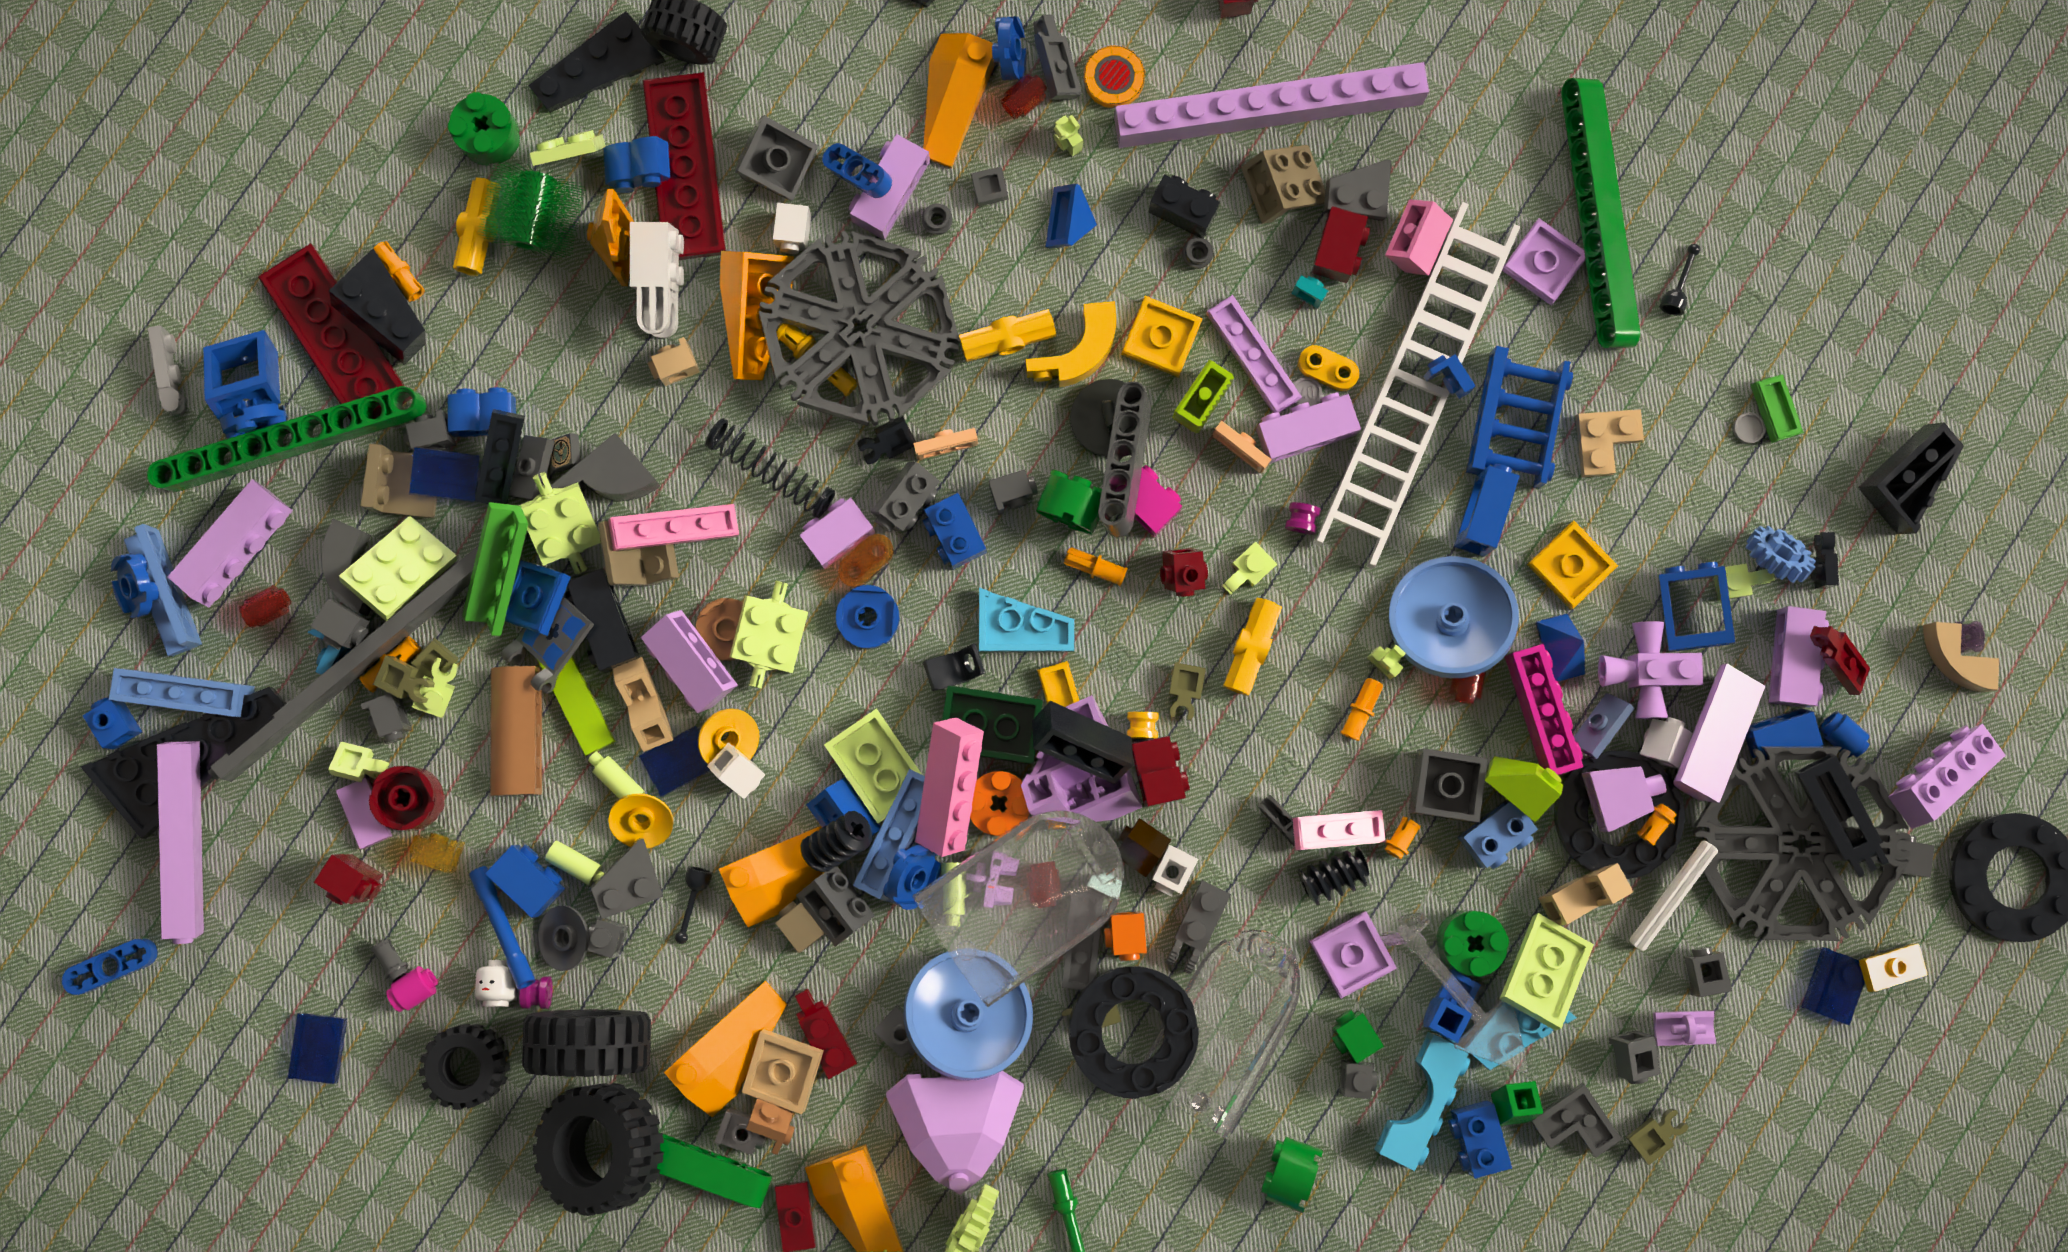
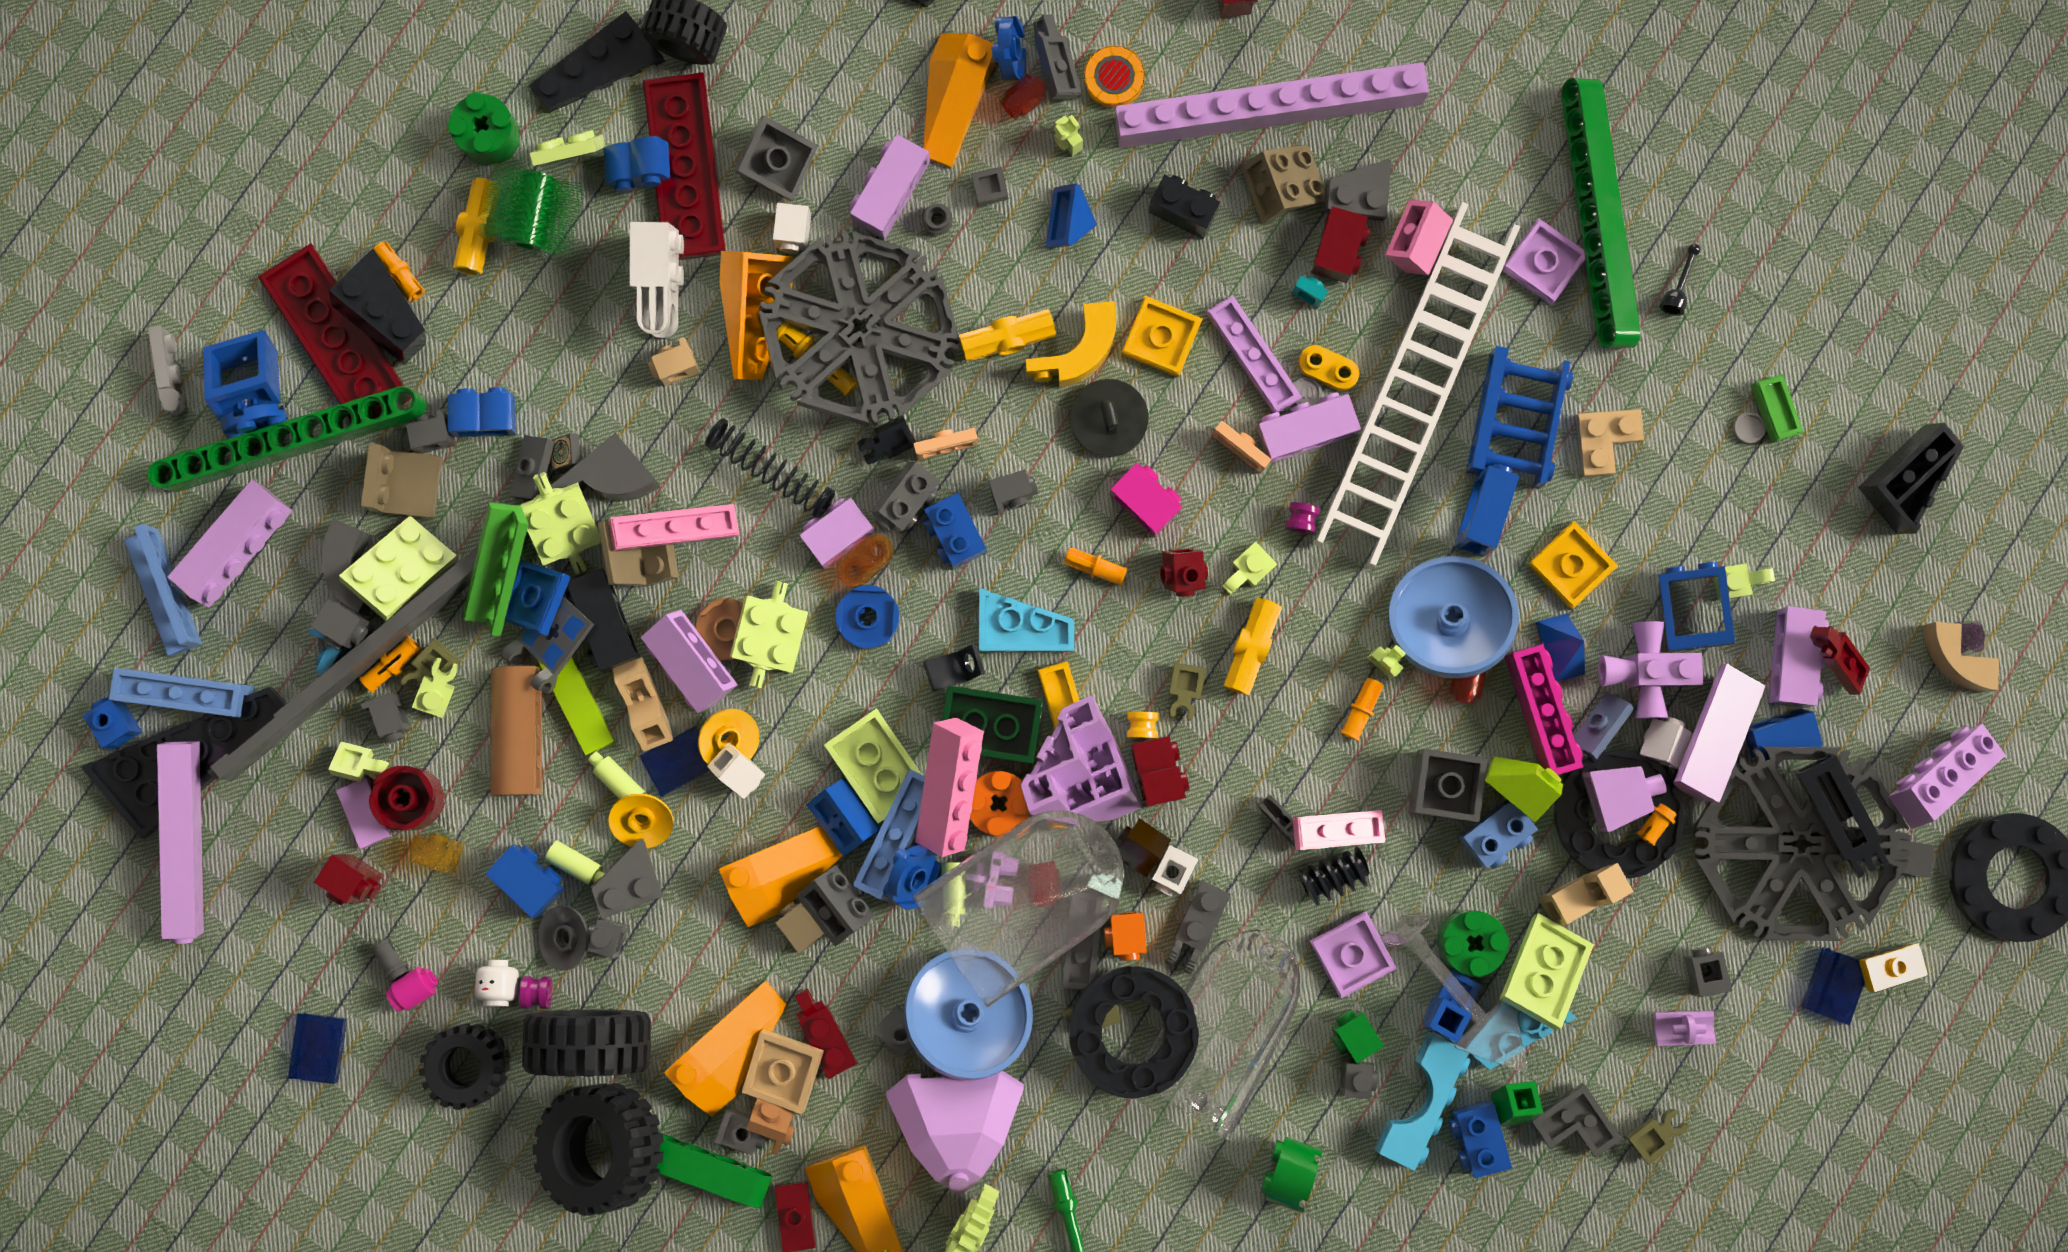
(122, 970): blue beam -> none
(133, 587): blue plate -> none
(265, 606): clear red brick -> none
(399, 679): olive plate -> none
(444, 474): clear blue plate -> none
(499, 457): black plate -> none
(515, 958): blue piece -> none
(611, 235): light orange wedge -> none
(697, 880): black hinge -> none
(837, 842): black piece -> none
(861, 180): blue beam -> none
(1070, 502): green brick -> none
(1082, 742): black brick -> none
(1127, 472): dark grey beam -> none
(1200, 244): dark grey plate -> none
(1203, 397): lime brick -> none
(1402, 838): light orange pin -> none
(1455, 378): blue bracket -> none
(1635, 1056): dark grey brick -> none
(1673, 895): white axle -> none
(1780, 554): medium blue gear -> none
(1826, 566): black plate -> none
(1845, 733): blue brick -> none

